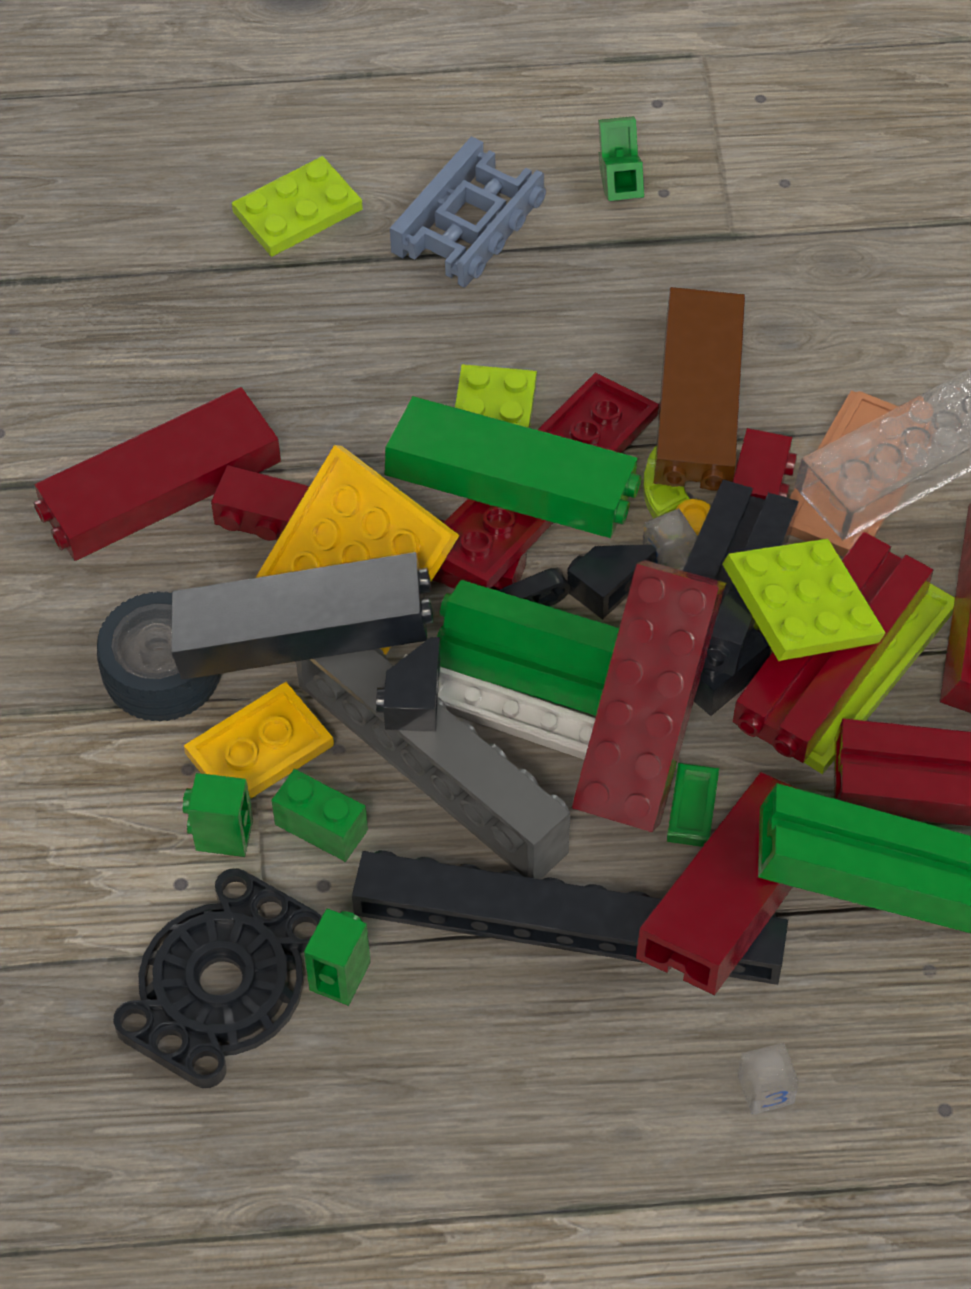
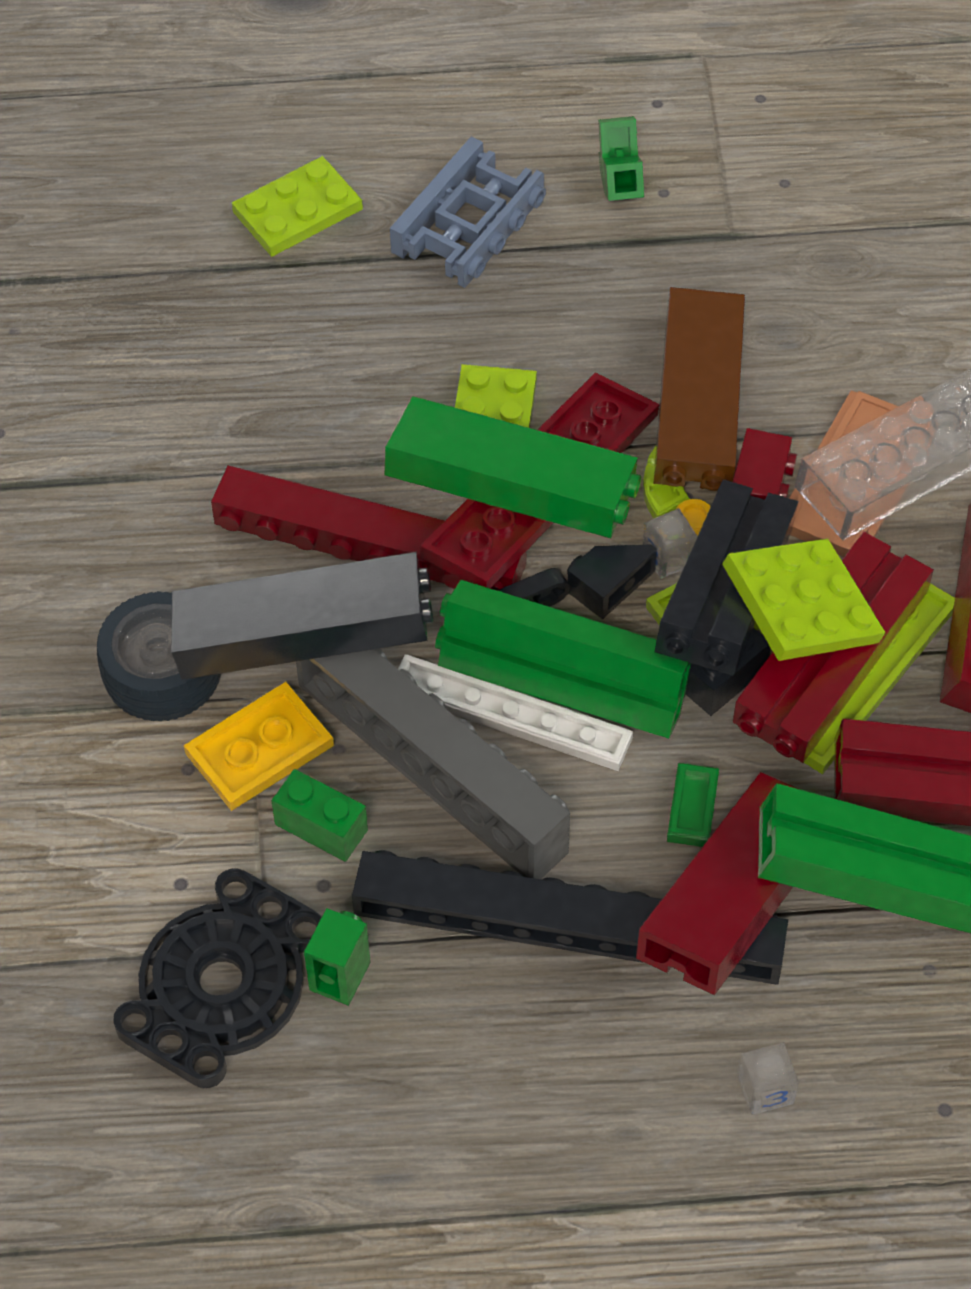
(154, 474): dark red brick -> none
(219, 814): green brick -> none
(354, 518): yellow plate -> none
(412, 690): black slope -> none
(648, 695): dark red brick -> none

